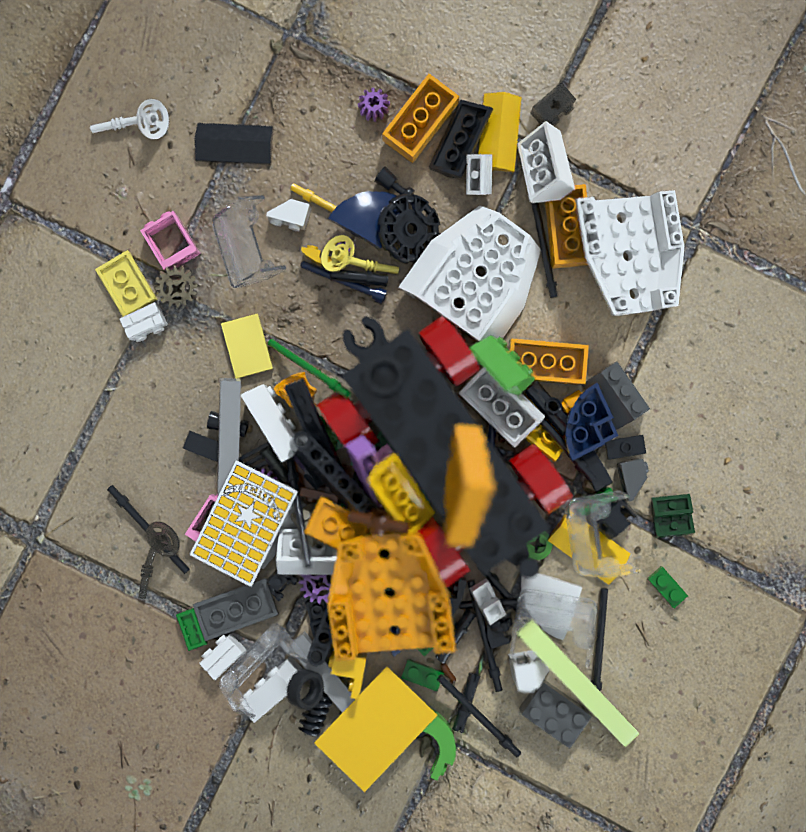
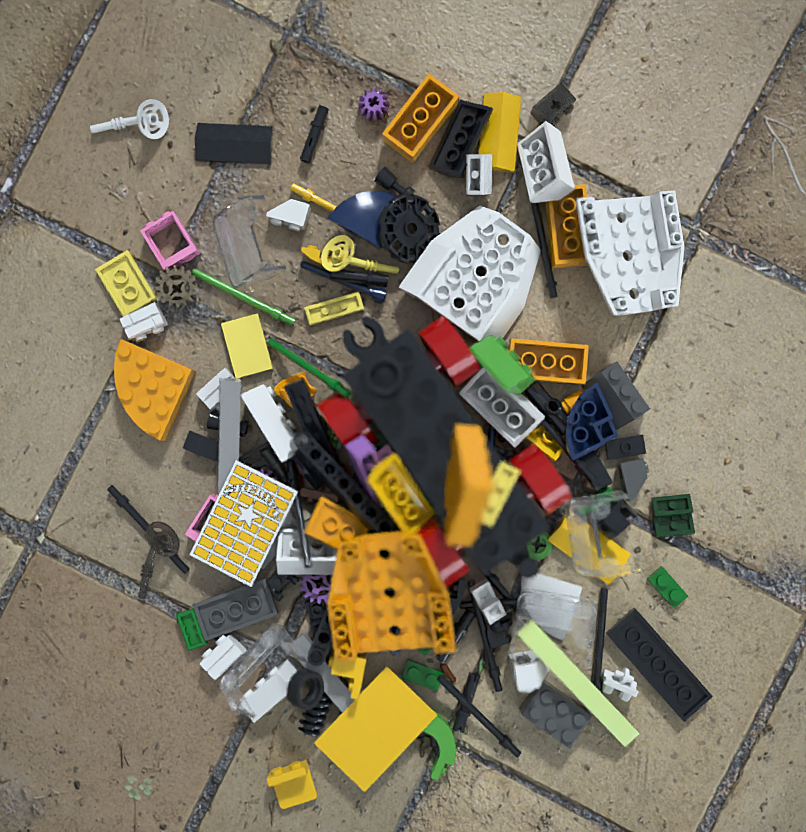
(150, 387): none -> light orange brick
(210, 392): none -> white brick
(276, 313): none -> bright green bar
(292, 784): none -> yellow bracket
(317, 126): none -> black pin
(334, 308): none -> light yellow tile
(379, 522): reddish brown pin -> none
(503, 482): none -> light yellow tile
(621, 681): none -> white hips
(659, 664): none -> black plate

